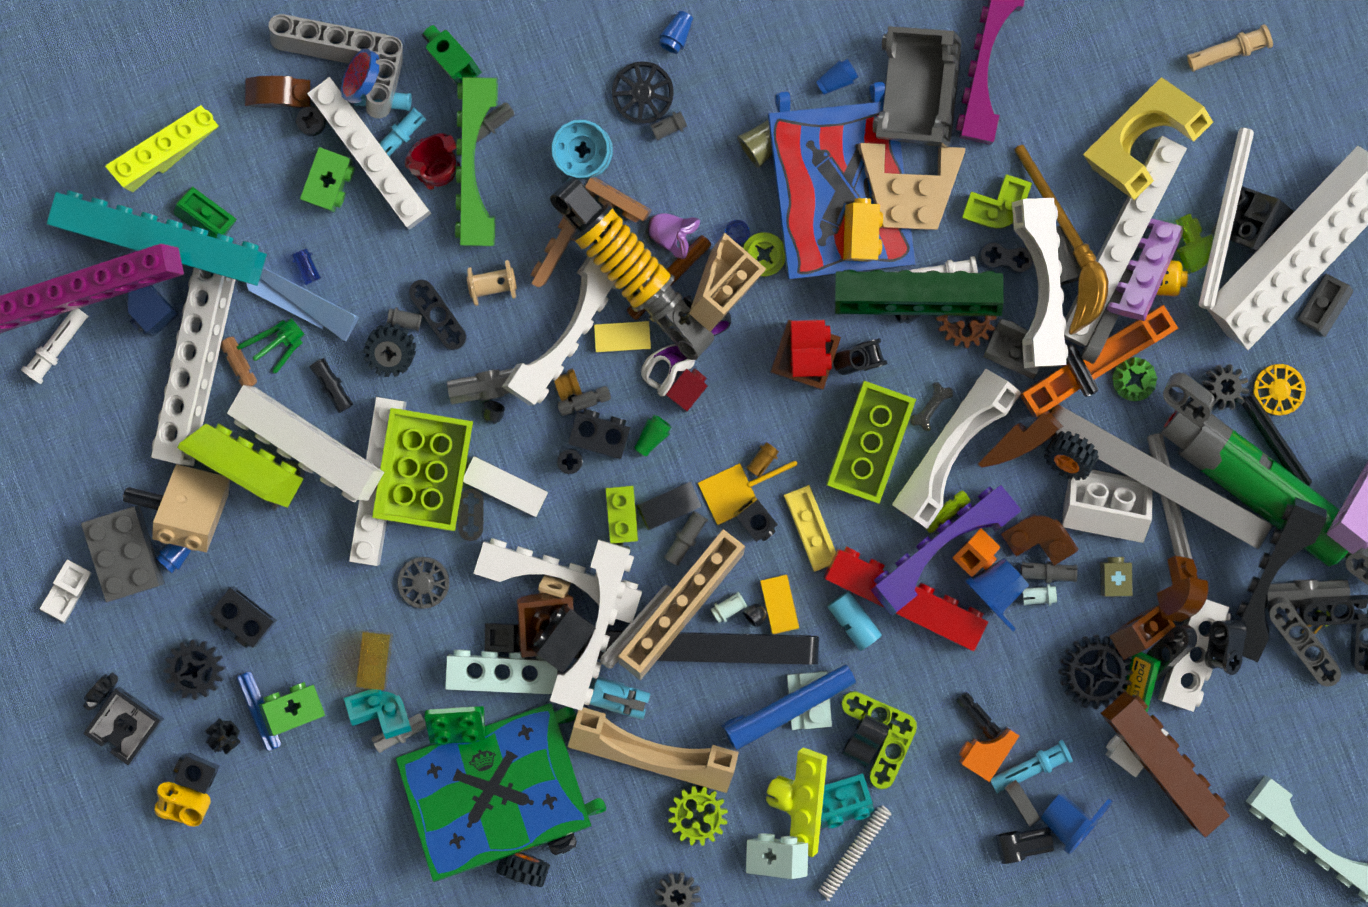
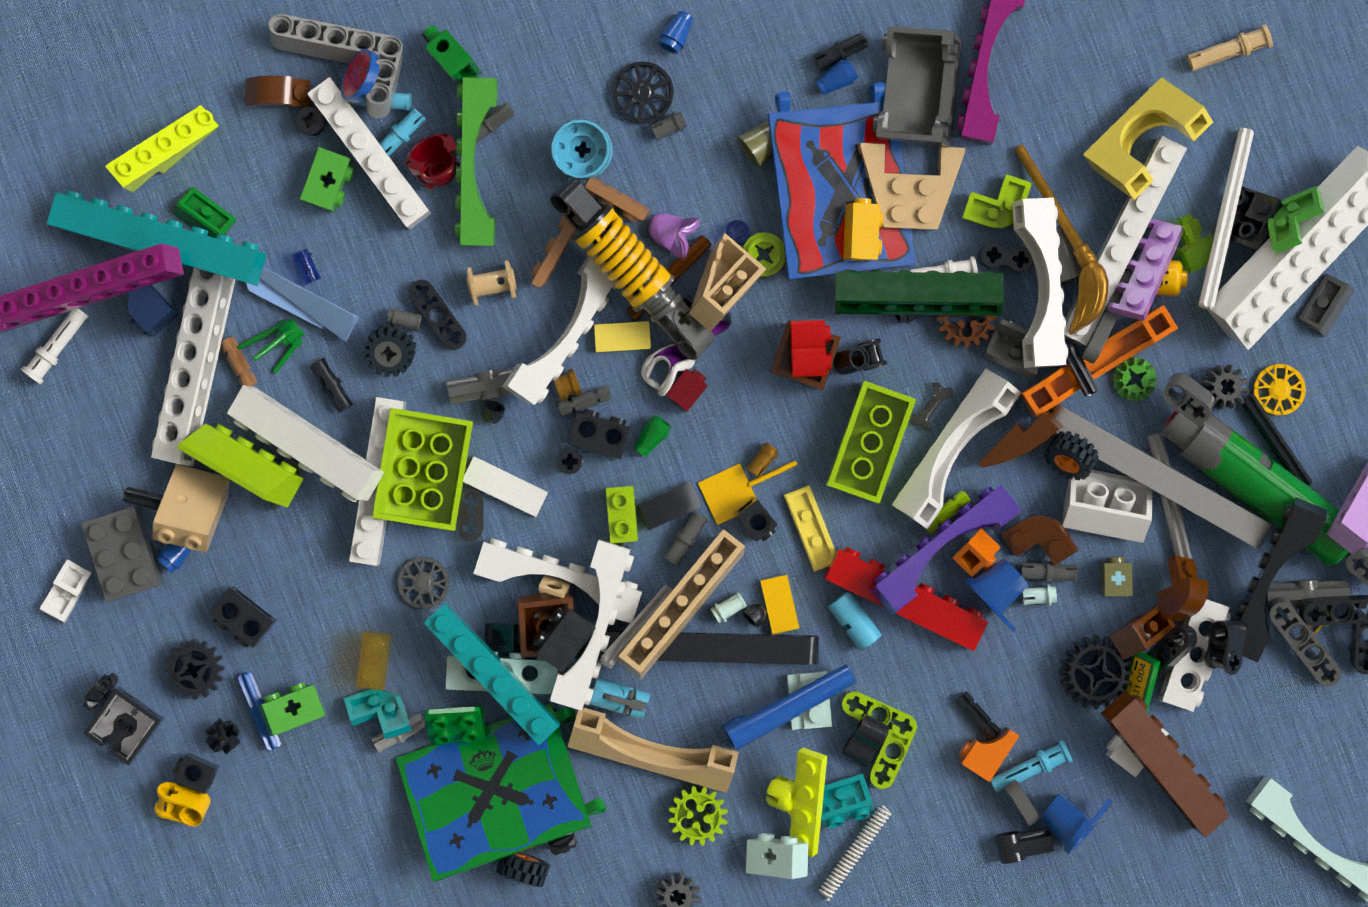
(492, 673): none -> teal brick
(840, 51): none -> black axle
(1284, 227): none -> bright green plate

